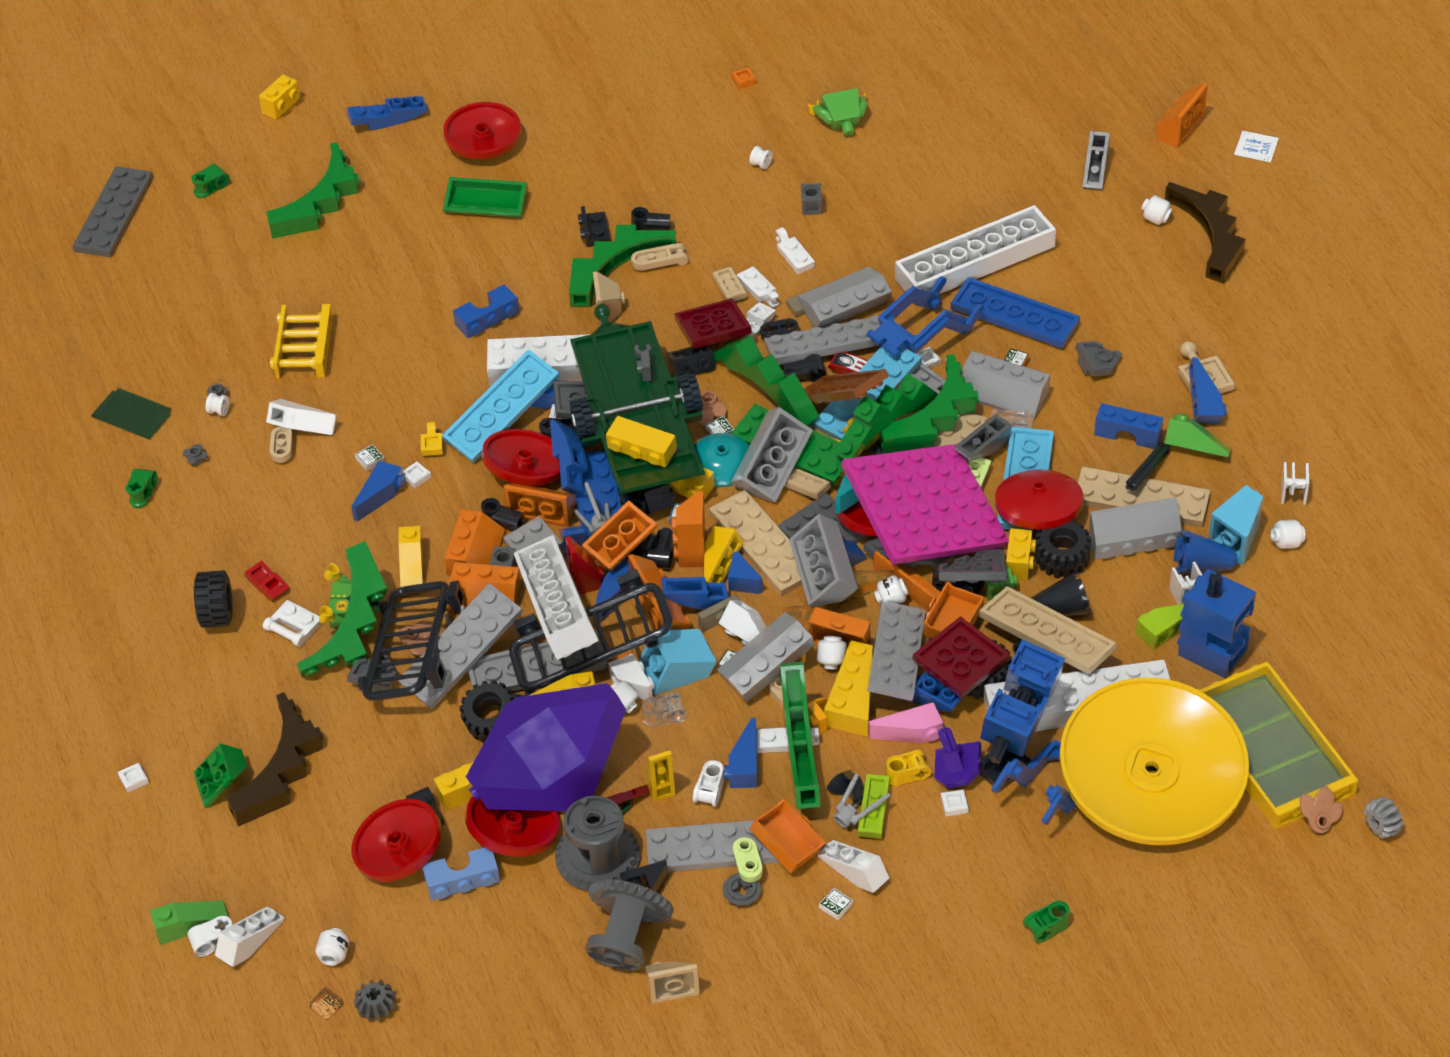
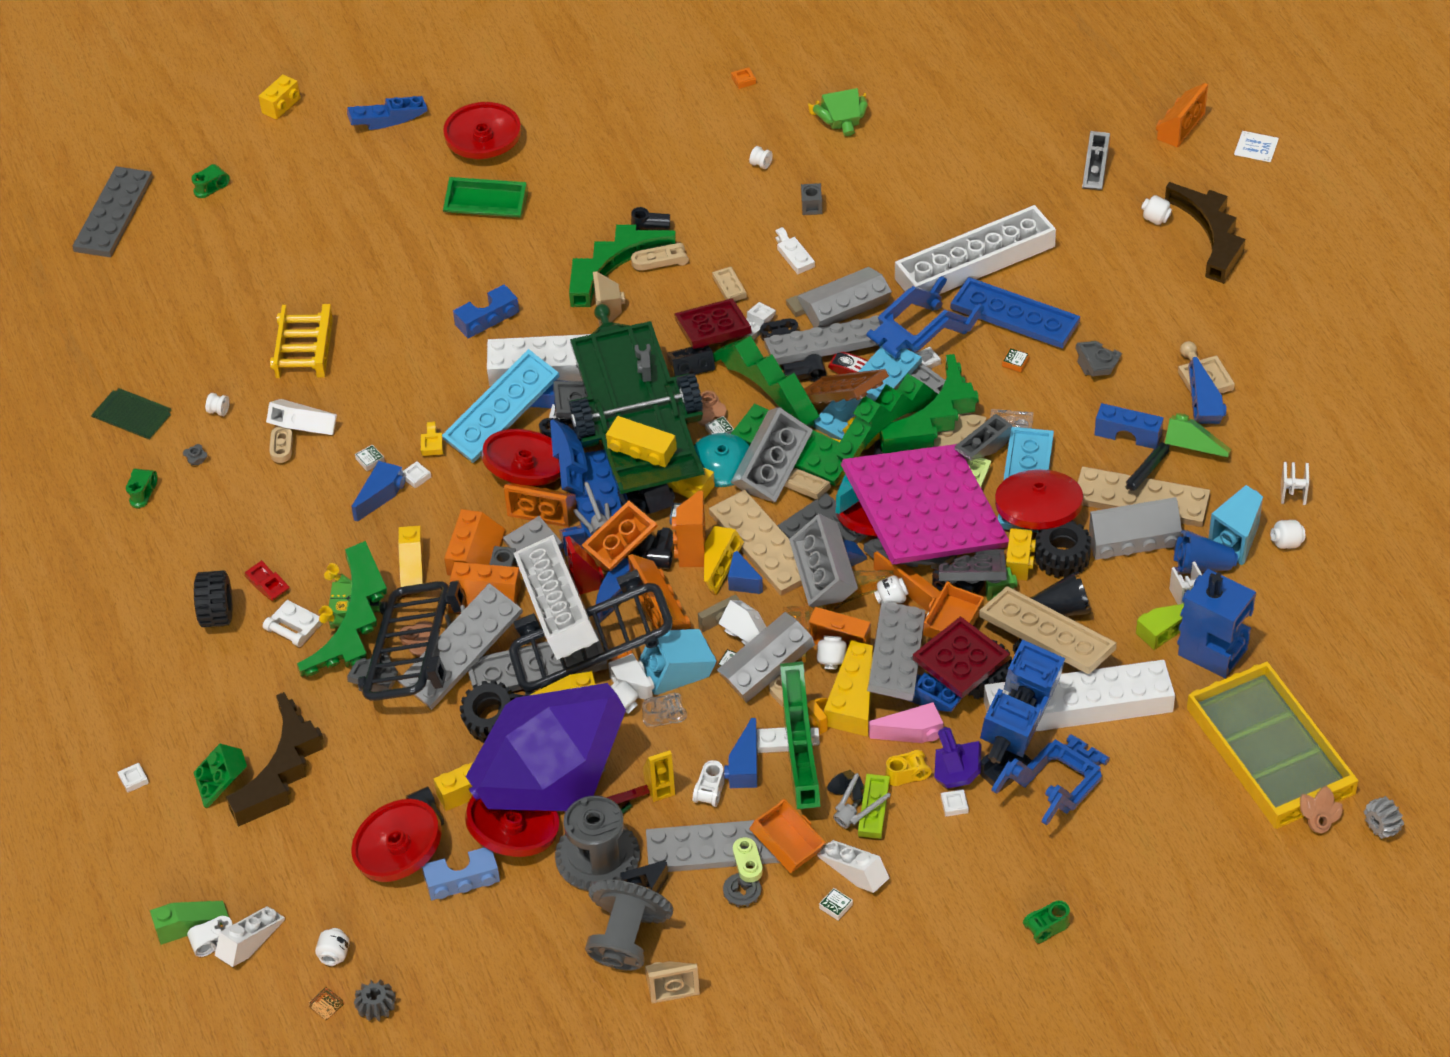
(218, 389): dark grey plate -> none
(322, 199): green arch -> none
(502, 515): black piece -> none
(594, 227): black bracket -> none
(693, 591): blue slope -> none
(758, 286): white plate -> none
(1006, 384): light grey slope -> none
(1163, 726): yellow dish -> none

